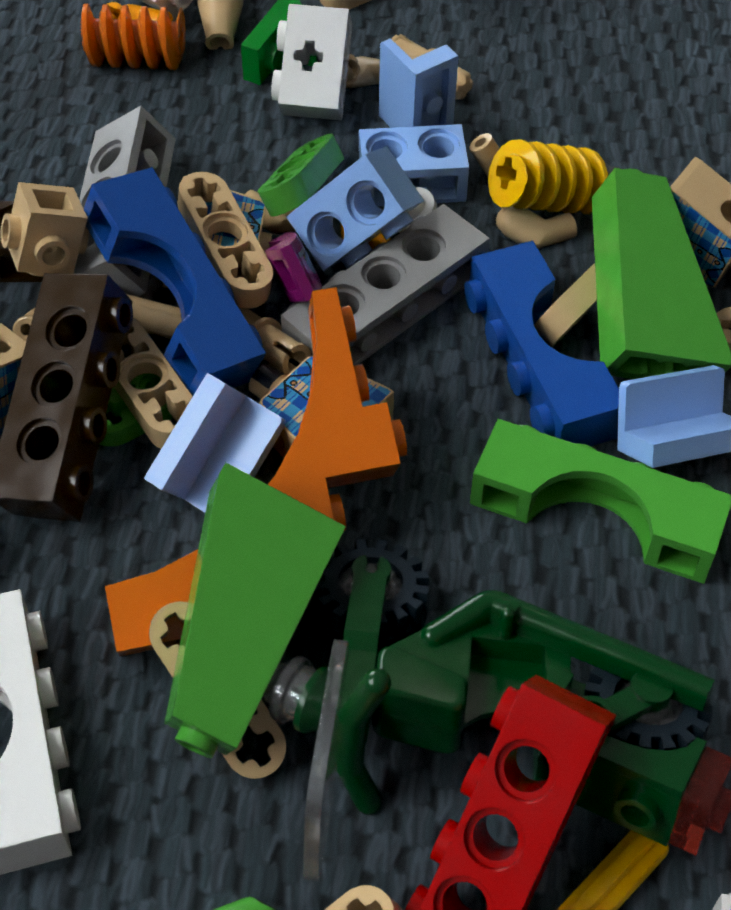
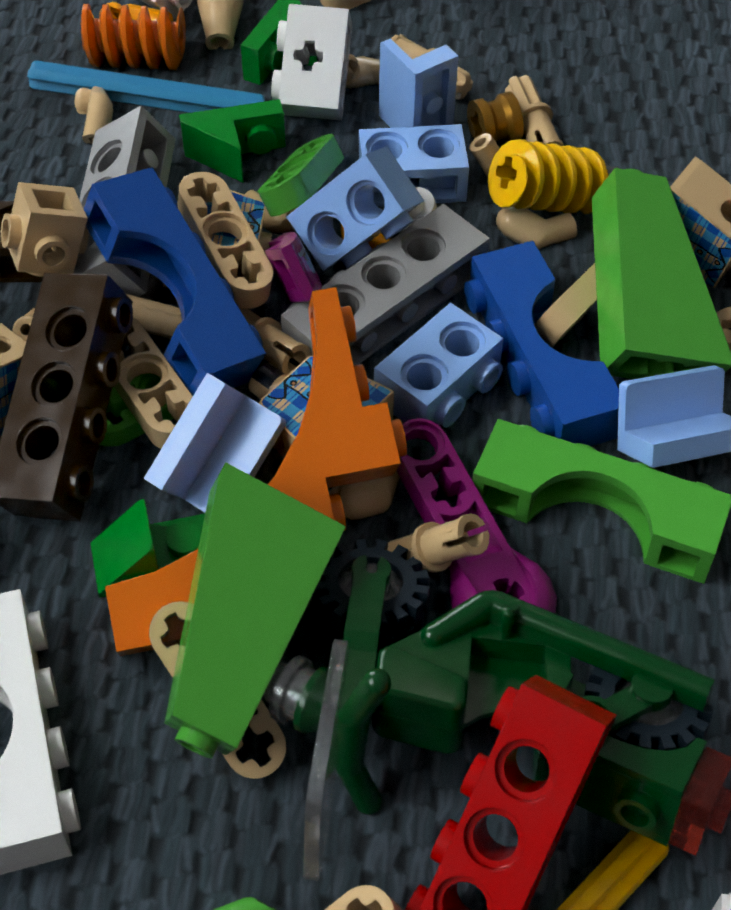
(98, 108): none -> tan arm
(136, 88): none -> dark azure axle
(137, 548): none -> green slope
(223, 134): none -> green slope
(367, 497): none -> tan arm
(441, 544): none -> tan axle
(442, 367): none -> light blue brick
(498, 117): none -> pearl gold wheel
(499, 565): none -> magenta beam
(535, 113): none -> tan axle

